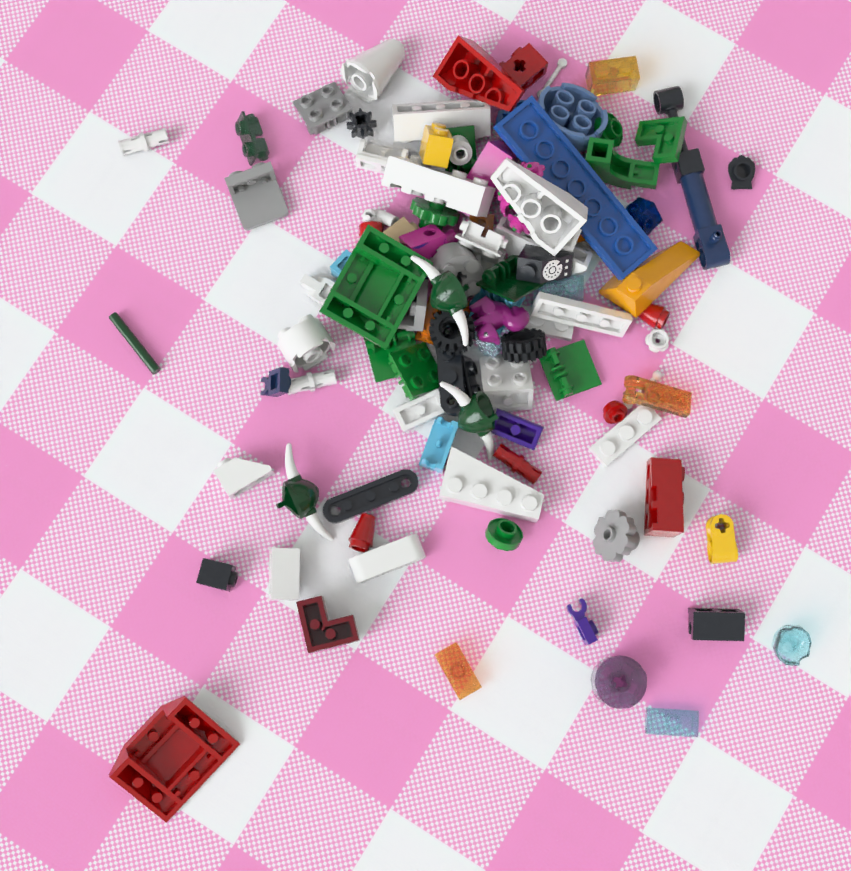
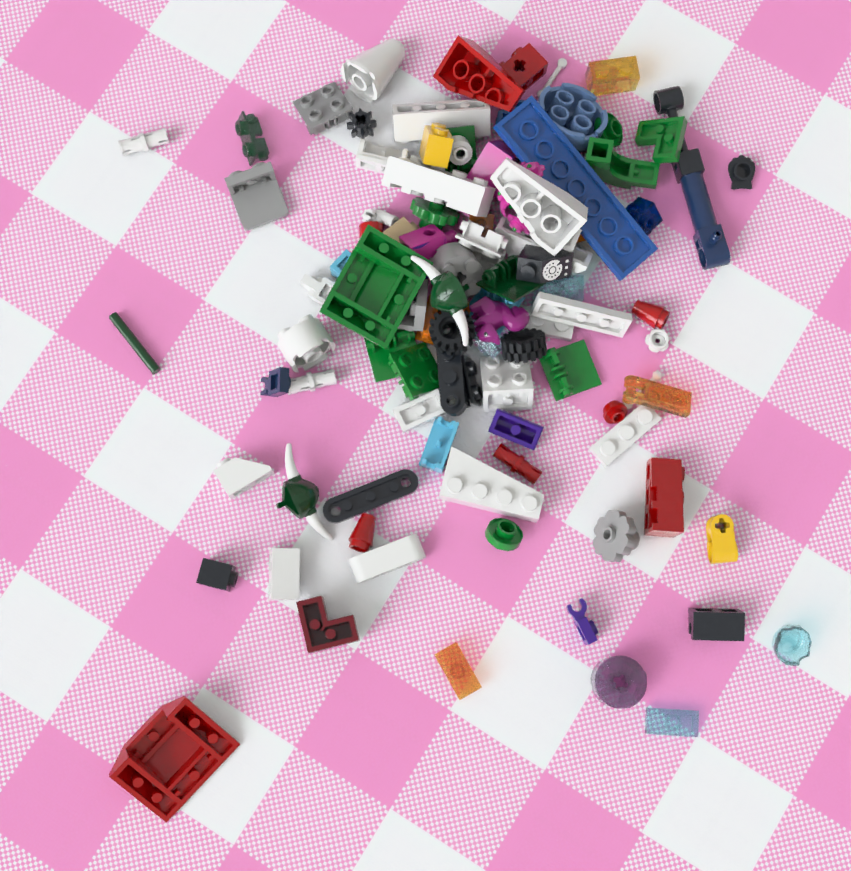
(475, 415): dark green helmet -> none
(649, 278): light orange wedge -> none

